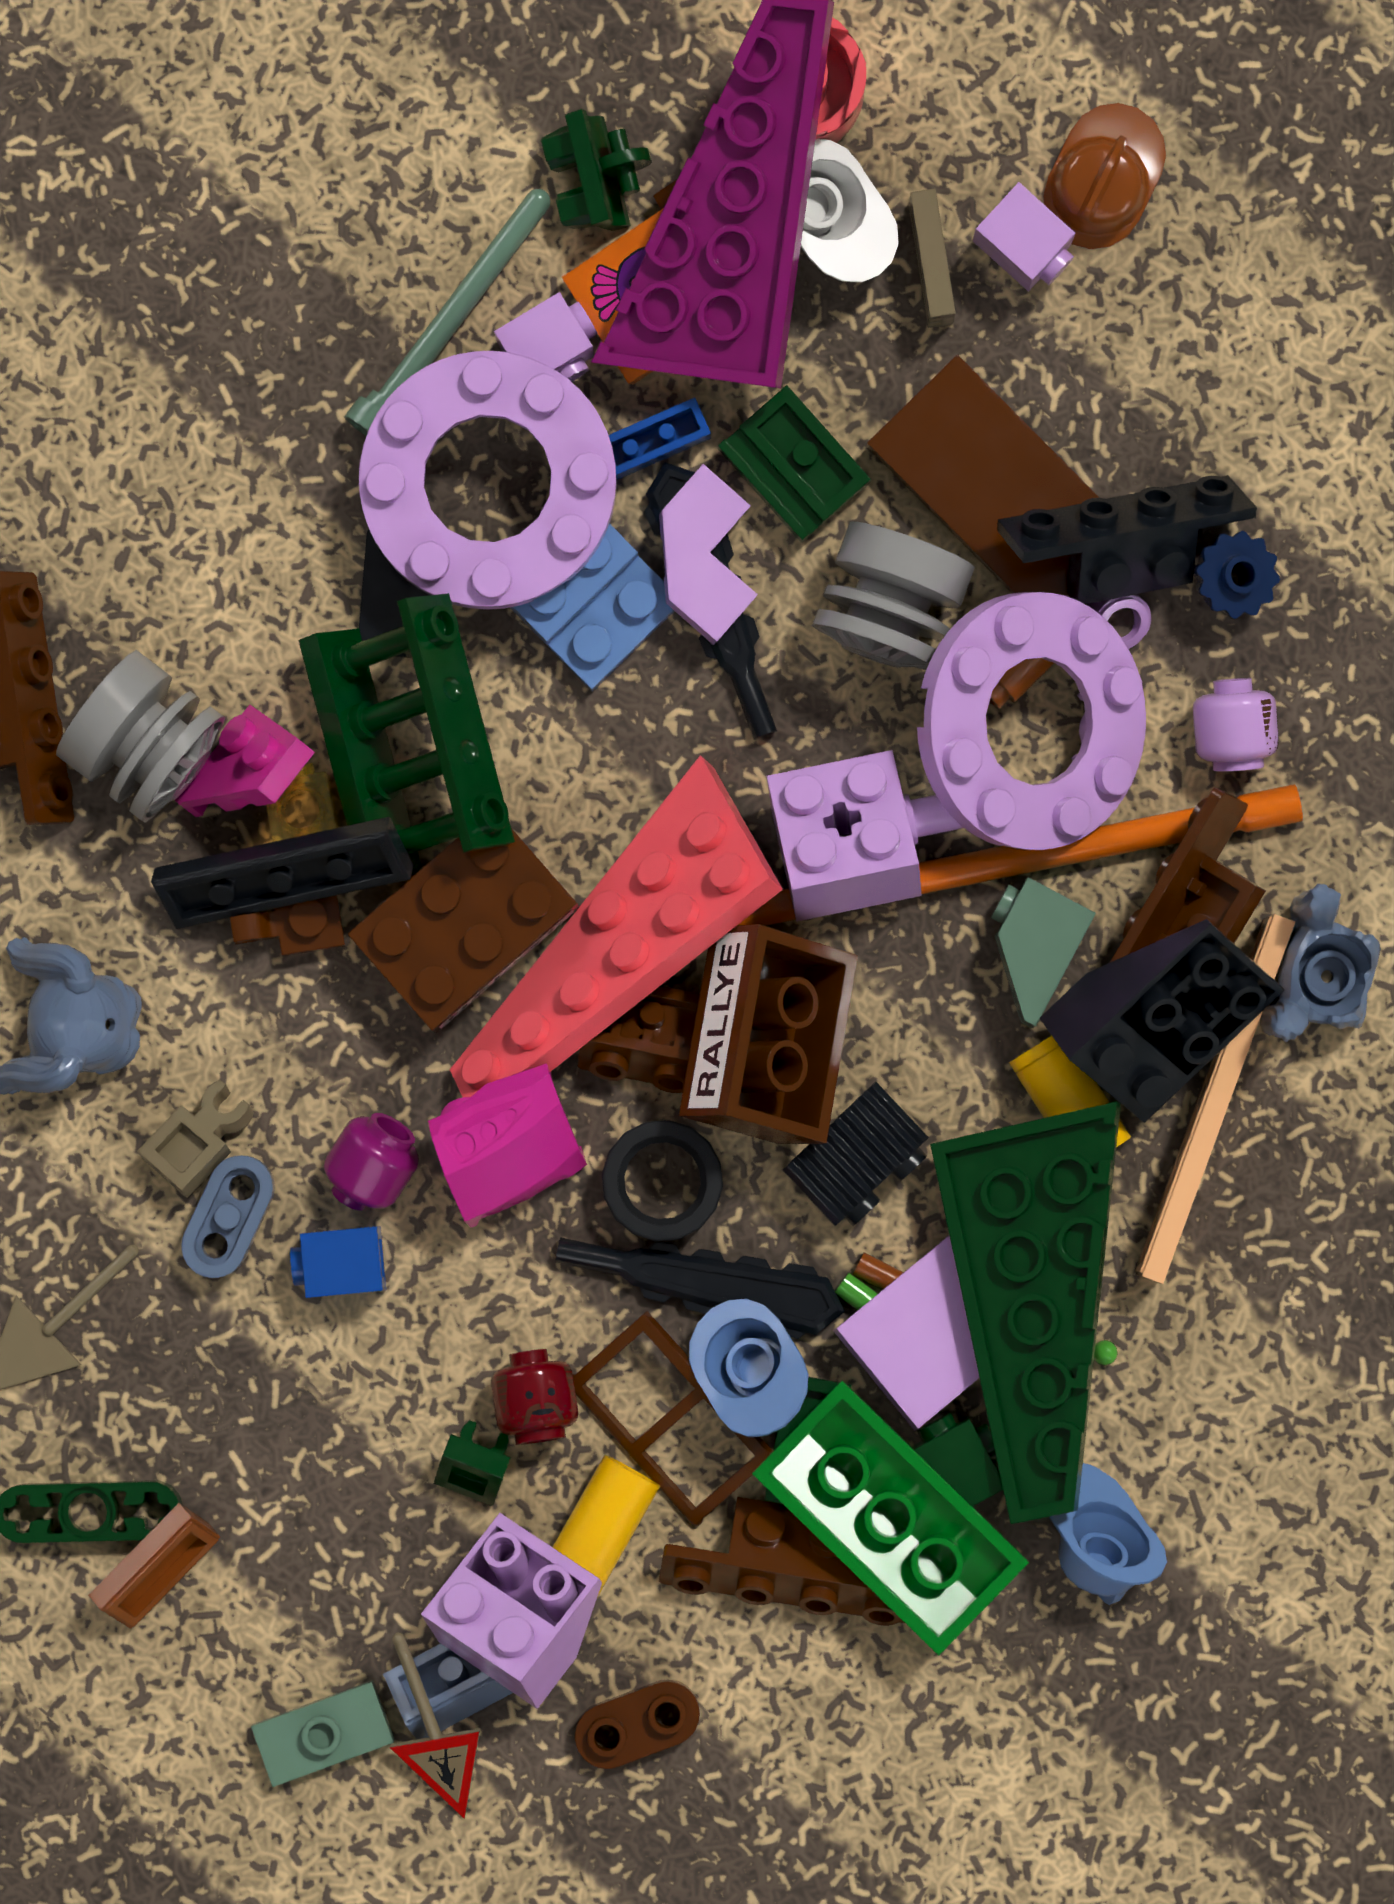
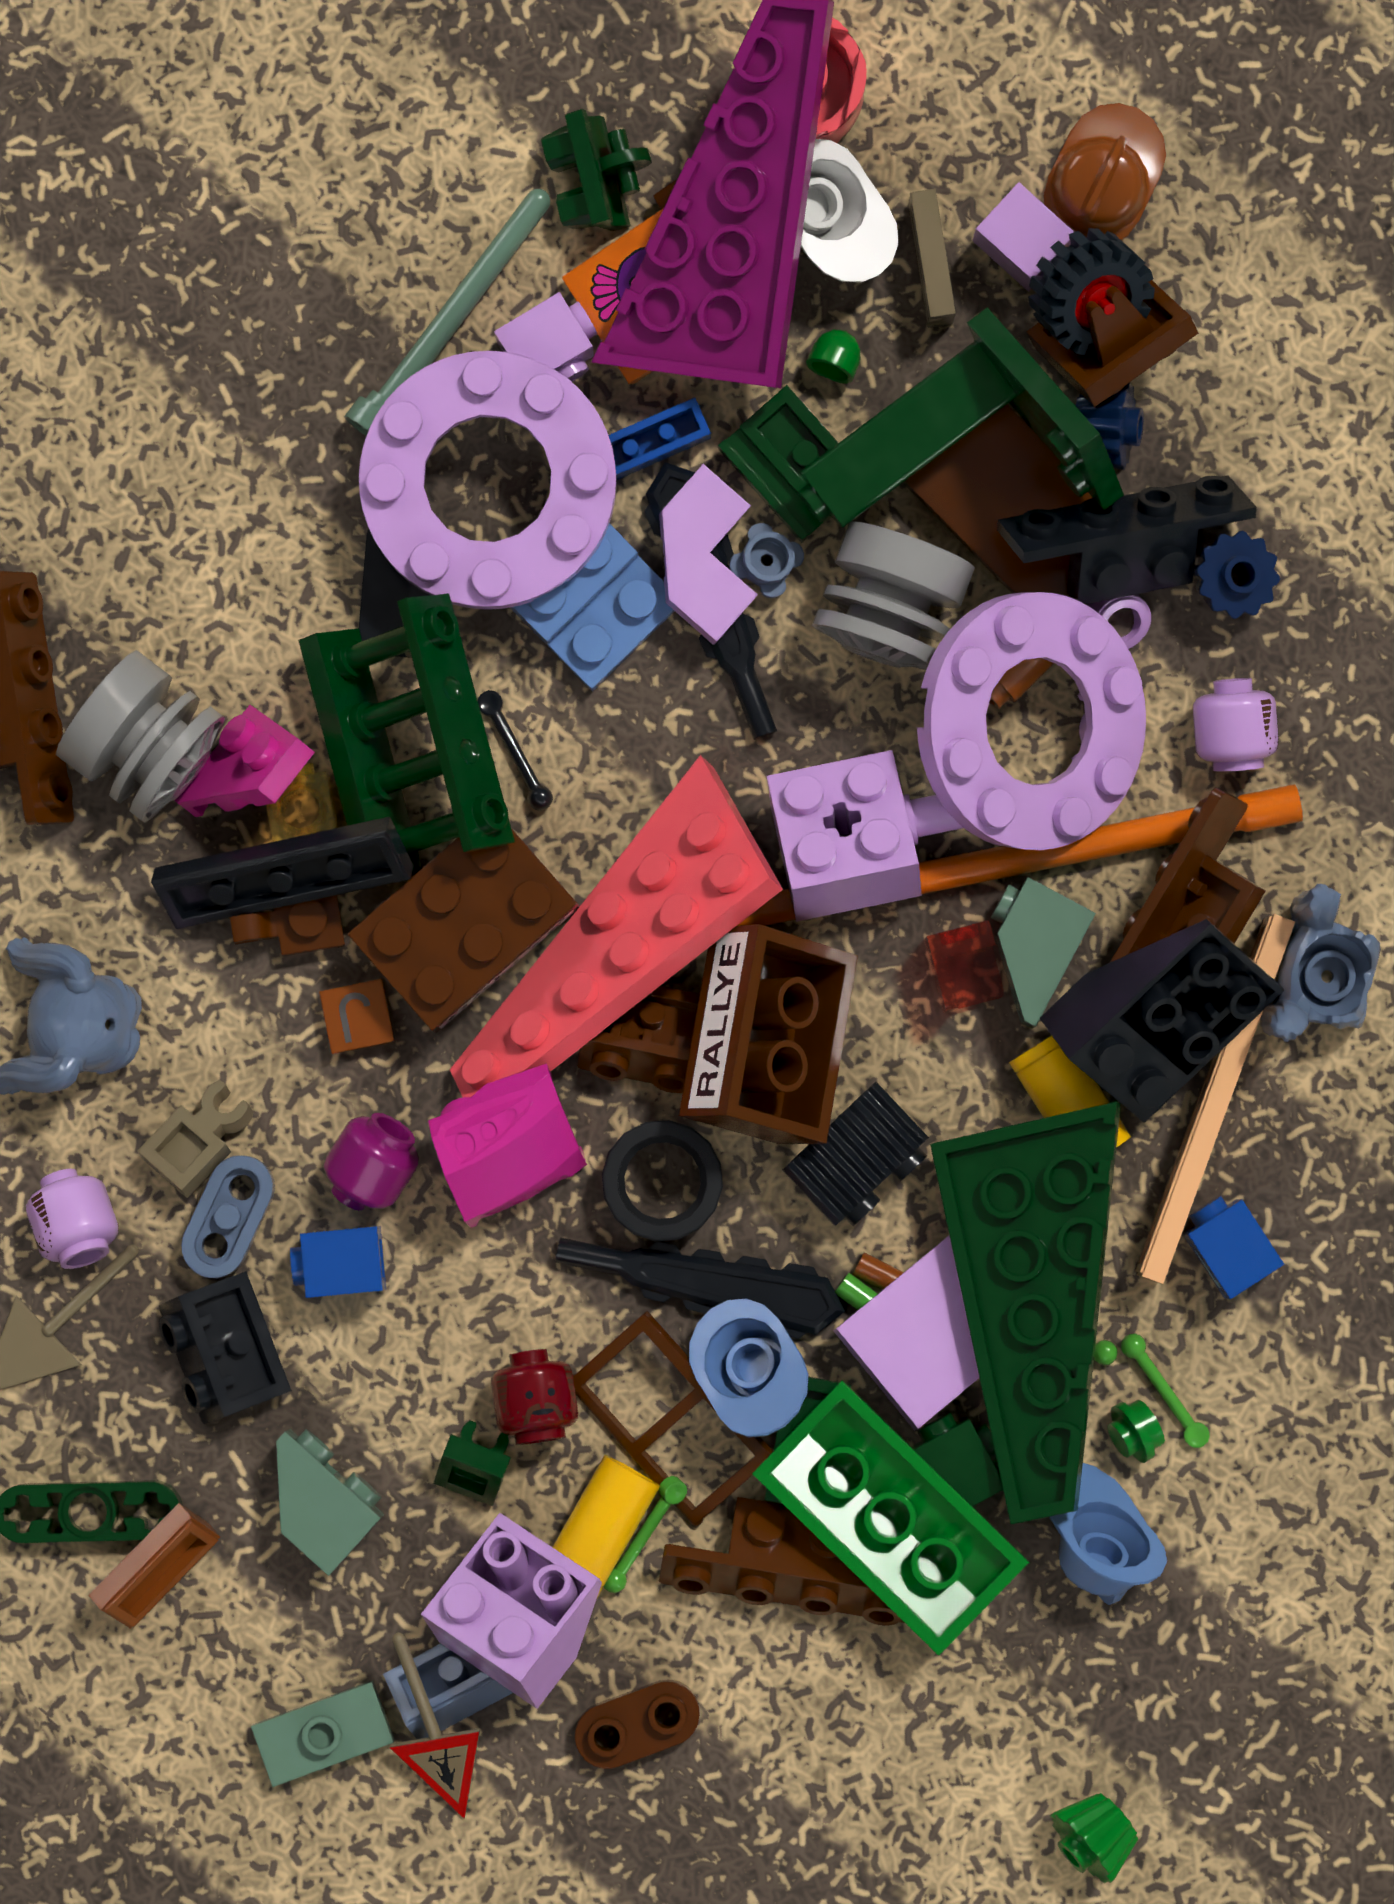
(72, 1219): none -> lavender head
(222, 1348): none -> black bracket
(317, 1505): none -> sand green slope
(357, 1016): none -> dark orange tile
(491, 706): none -> black hinge
(672, 1492): none -> bright green hinge
(784, 557): none -> sand blue plate
(835, 356): none -> green hinge
(945, 410): none -> dark green piece
(964, 966): none -> clear red panel
(1095, 1836): none -> green piece
(1102, 315): none -> plate
(1117, 423): none -> dark blue piece
(1135, 1430): none -> green plate
(1194, 1433): none -> bright green hinge
(1231, 1246): none -> blue brick

